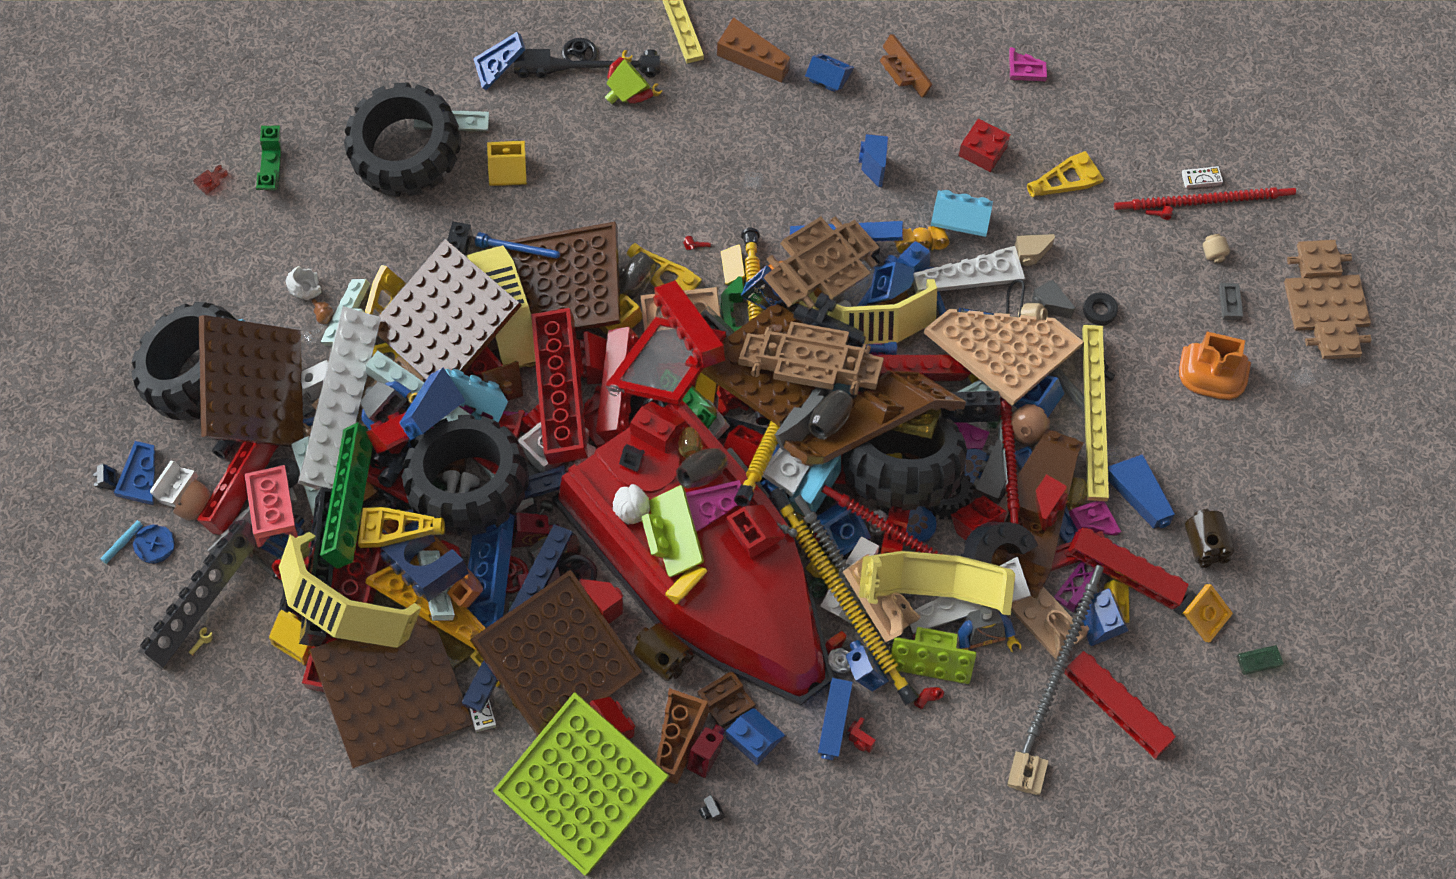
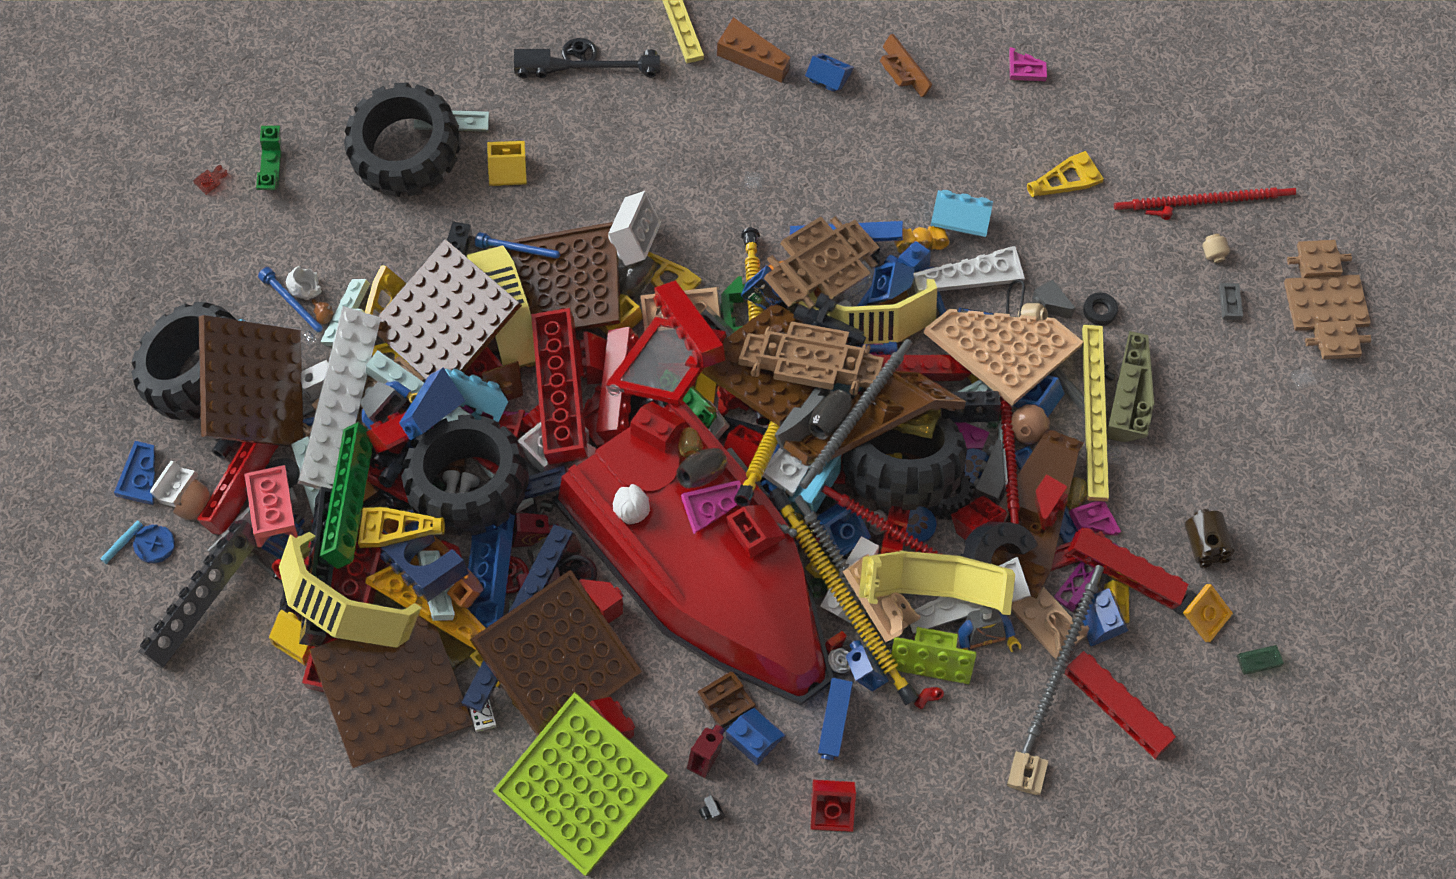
(106, 477): black tile -> none
(203, 639): light yellow hand -> none
(268, 277): none -> blue piece
(498, 58): wing -> none
(628, 83): lime torso -> none
(632, 457): black tile -> none
(634, 228): none -> white brick
(662, 651): dark brown cylinder -> none
(673, 532): lime bracket -> none
(681, 728): dark orange wedge -> none
(685, 583): yellow slope -> none
(690, 244): red hand -> none
(732, 264): slope -> none
(832, 805): none -> red slope
(860, 408): none -> dark grey hose
(860, 739): red bracket -> none
(873, 157): blue slope -> none
(984, 145): red brick -> none
(1033, 247): tan slope -> none
(1134, 392): none -> olive wedge
(1141, 490): blue slope -> none
(1202, 177): white tile -> none
(1215, 367): orange piece -> none

